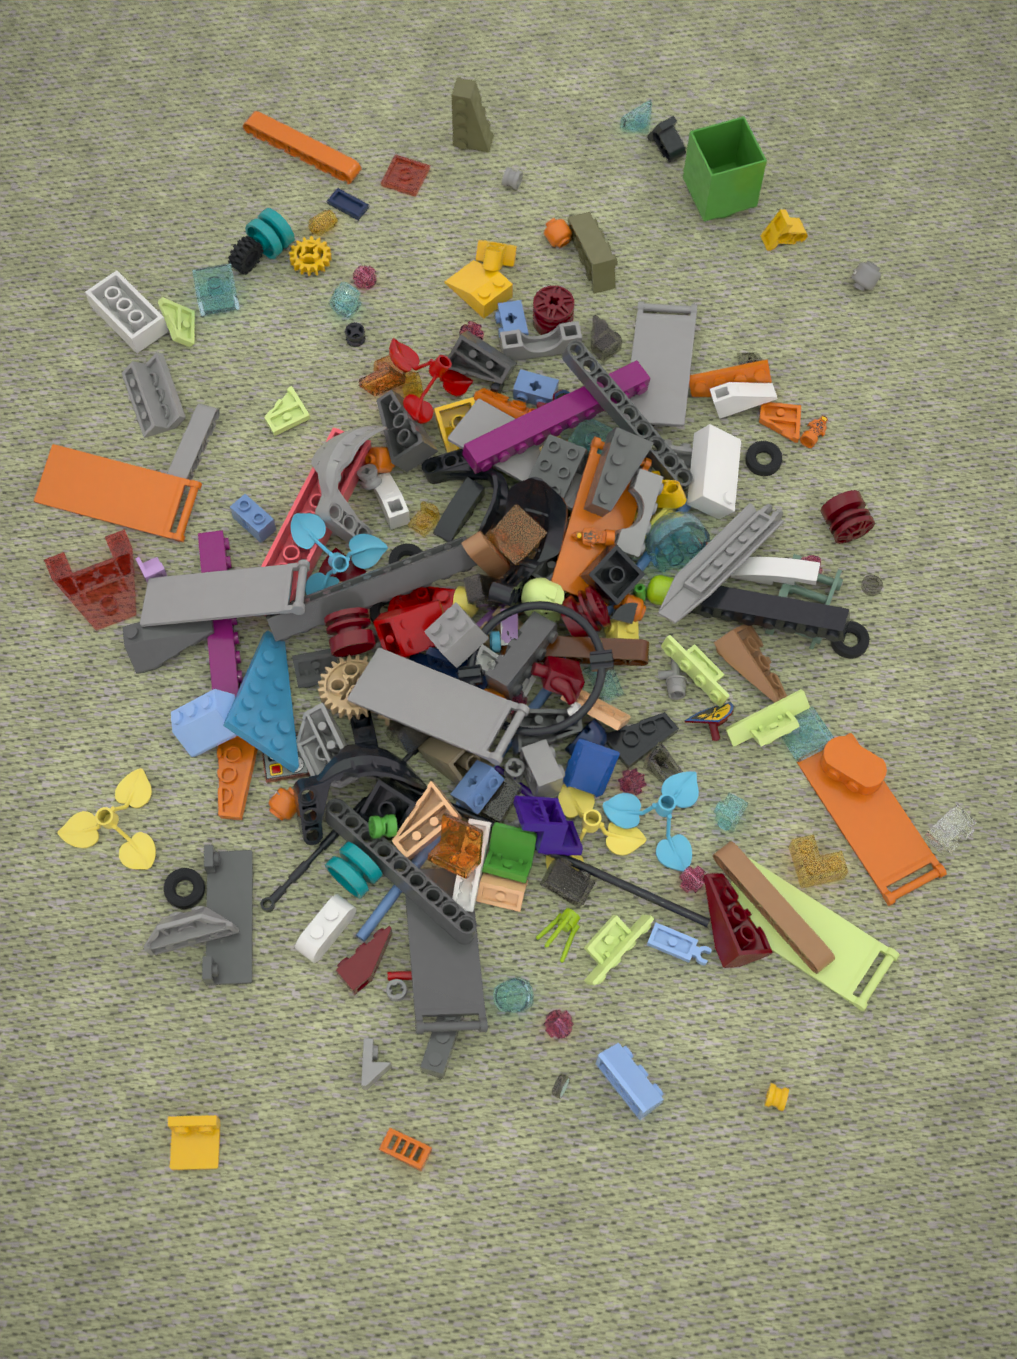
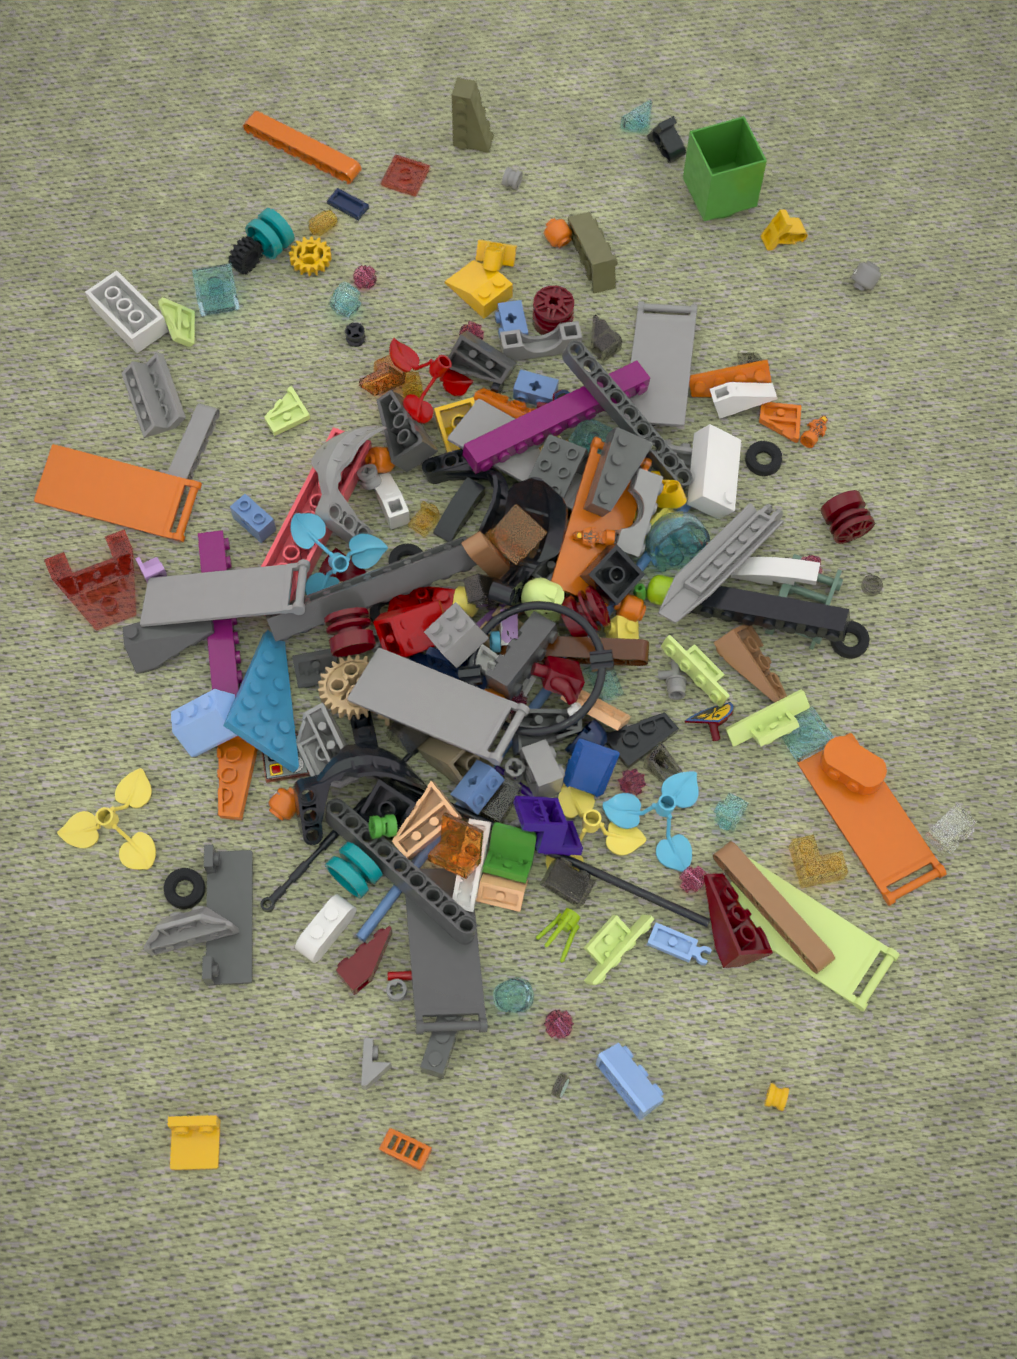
(625, 612): black tile -> none

